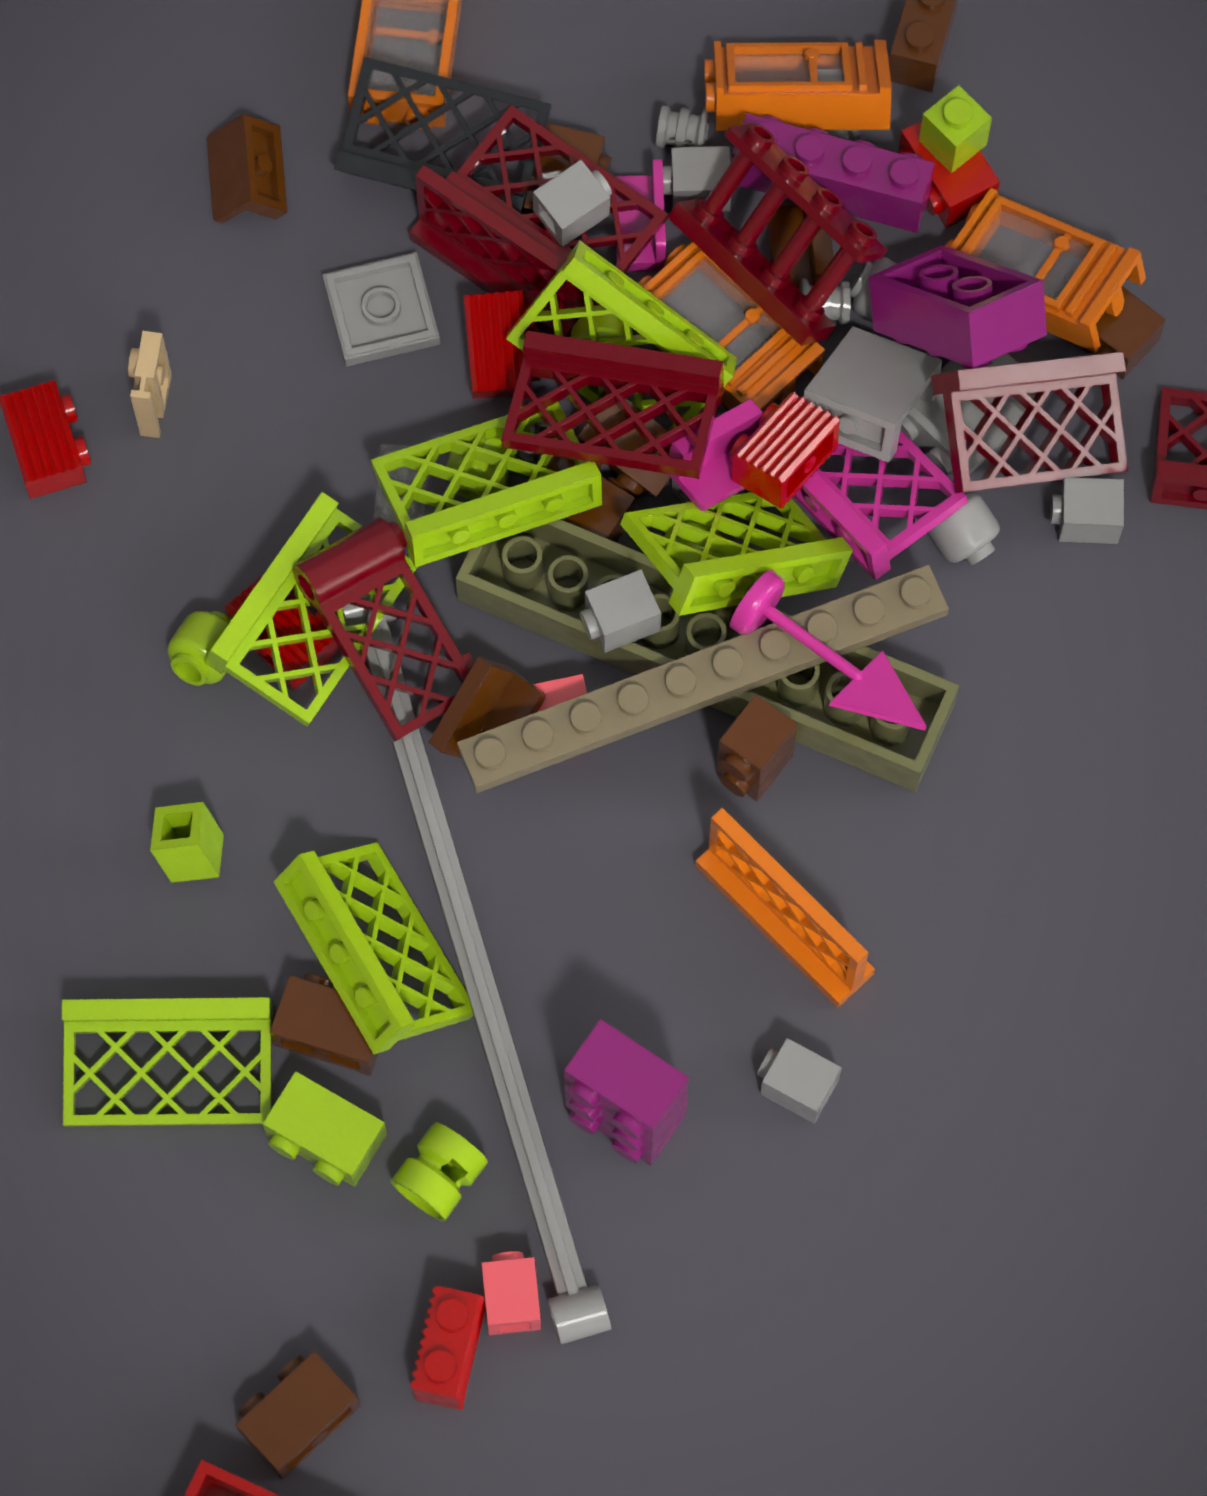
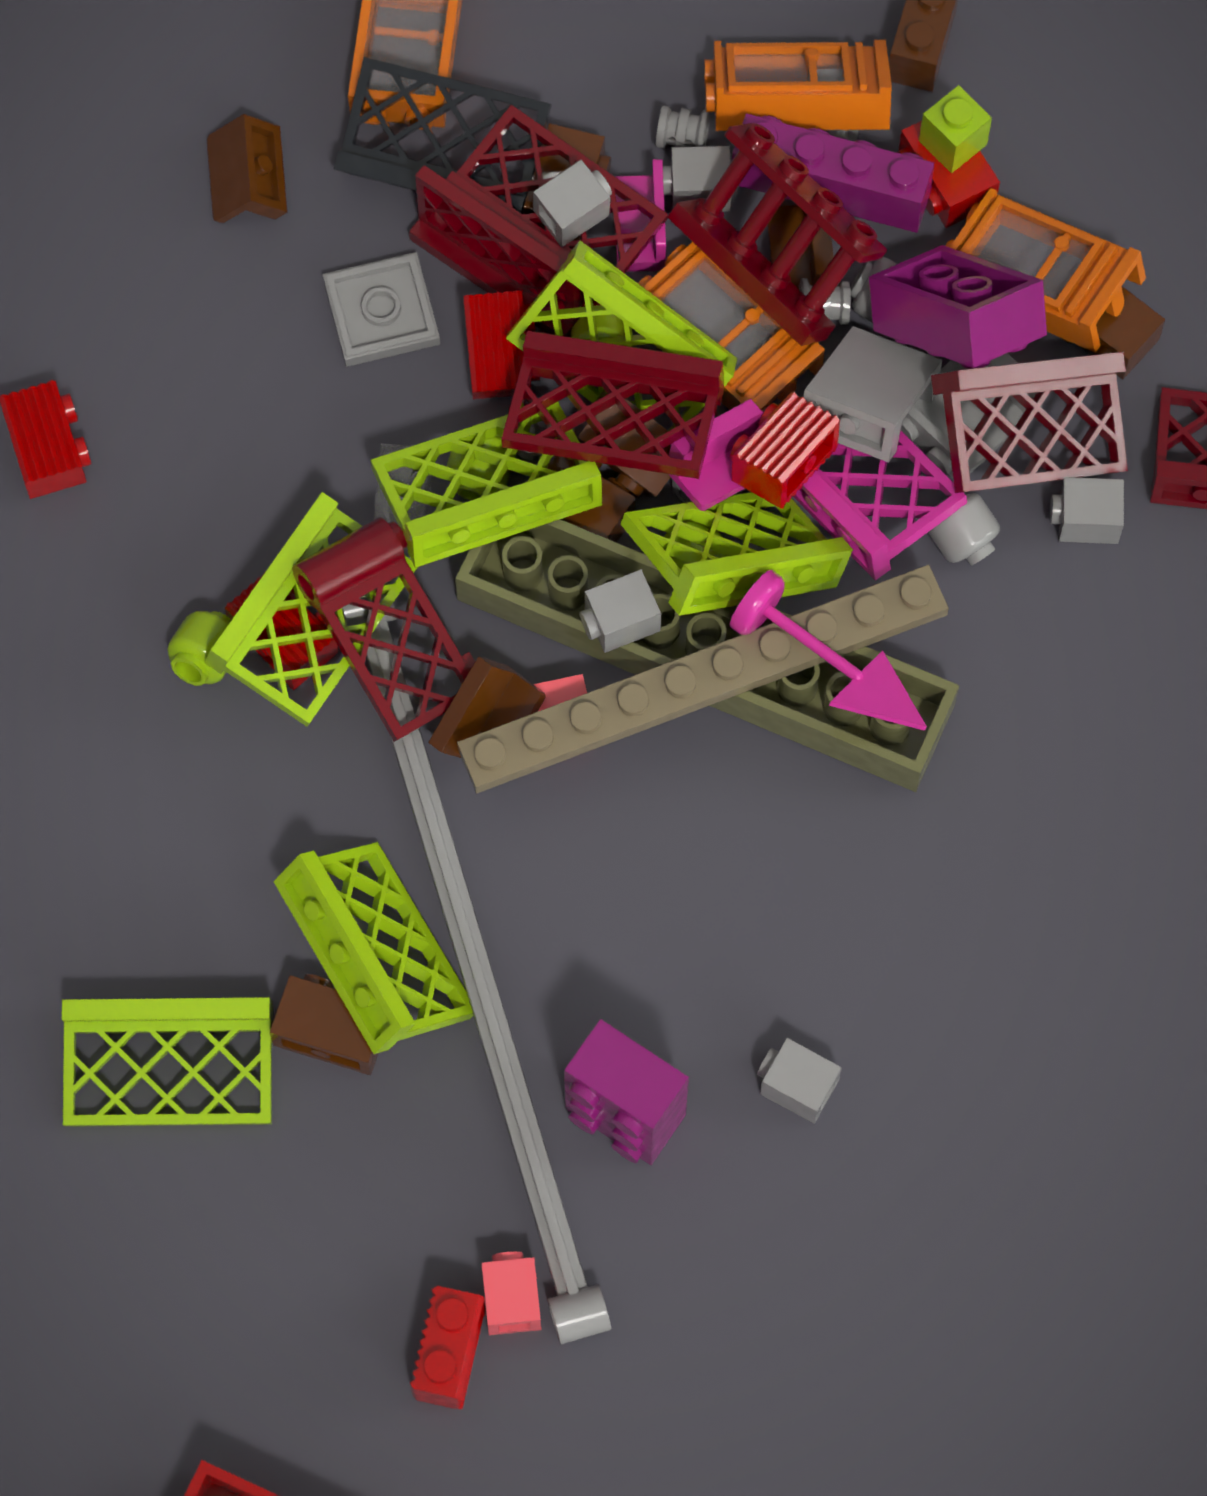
(152, 380): tan plate -> none
(187, 842): lime brick -> none
(296, 1413): reddish brown brick -> none
(323, 1131): lime brick -> none
(439, 1171): lime wheel -> none
(755, 749): reddish brown brick -> none
(783, 911): orange fence -> none

